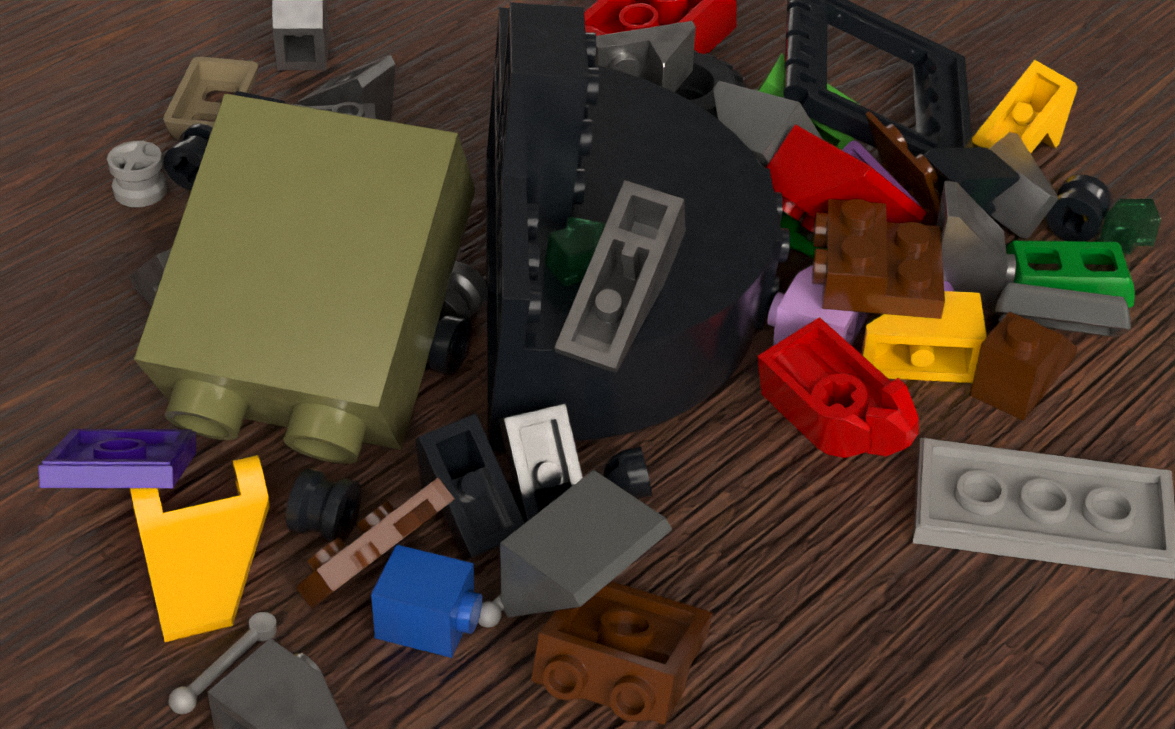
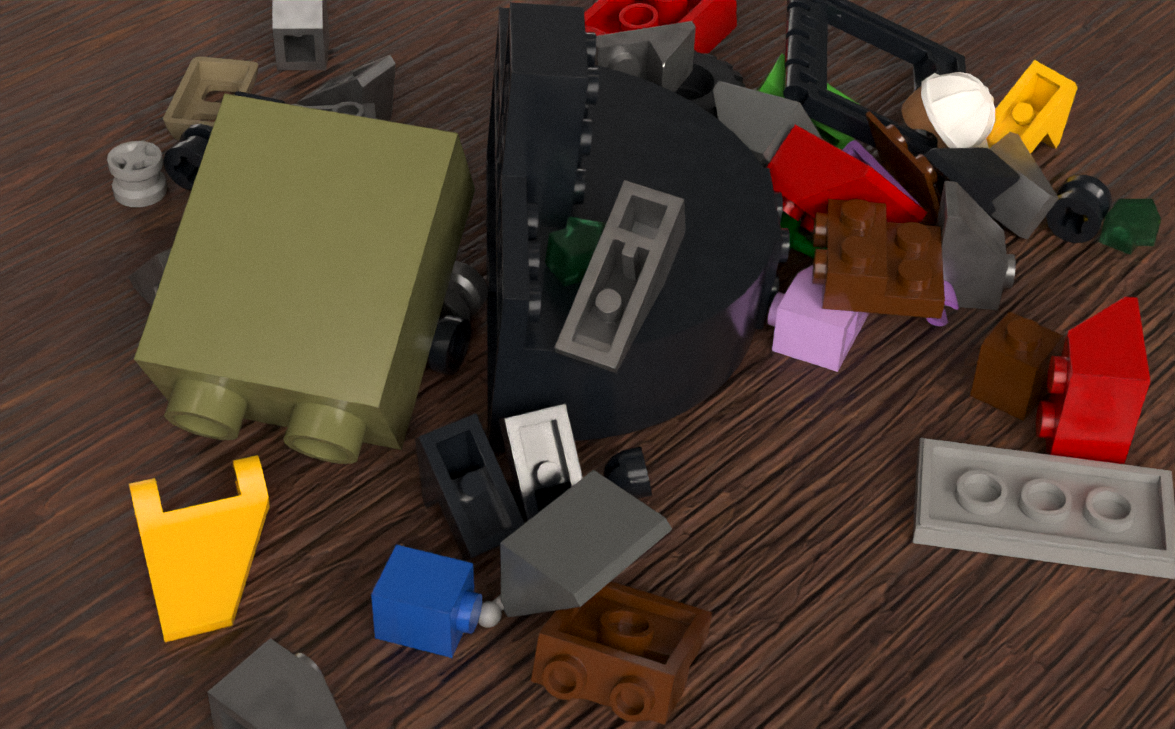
(118, 458): dark purple tile -> none
(261, 628): light grey hinge -> none
(323, 505): black wheel -> none
(381, 532): reddish brown wing -> none
(837, 394): red piece -> none
(929, 347): yellow slope -> none
(953, 109): none -> white piece
(1064, 309): dark grey piece -> none
(1072, 273): green piece -> none
(1097, 387): none -> red slope

